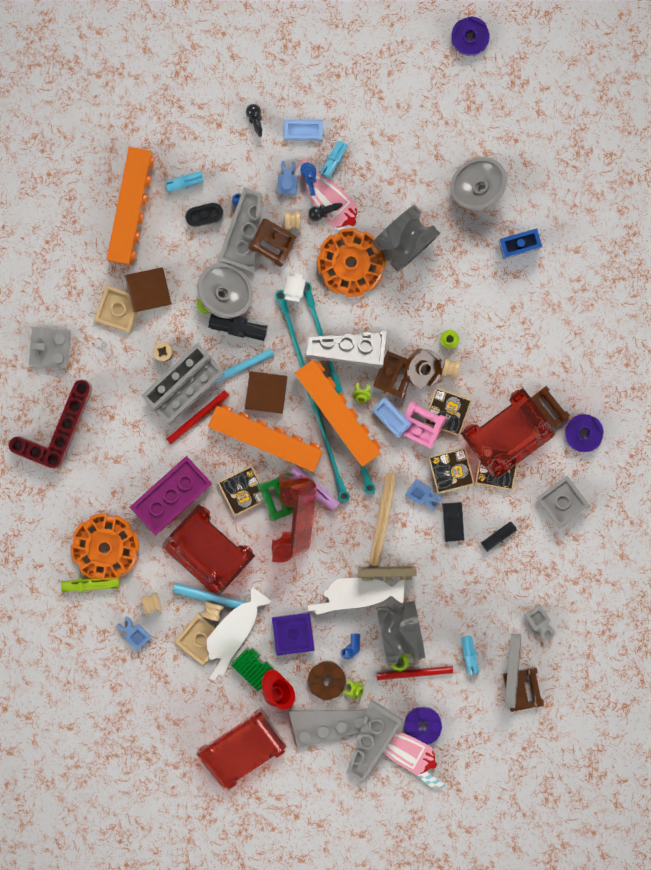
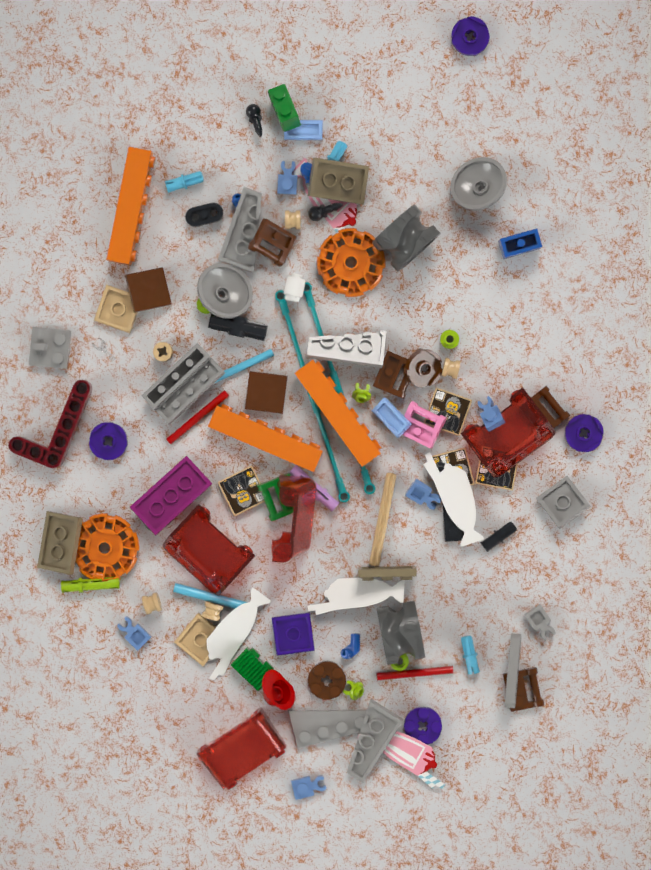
(59, 542): none -> dark tan plate
(97, 441): none -> dark purple plate
(284, 107): none -> green brick
(304, 787): none -> medium blue plate
(338, 181): none -> dark tan plate
(456, 497): none -> white sticker
(492, 415): none -> medium blue plate

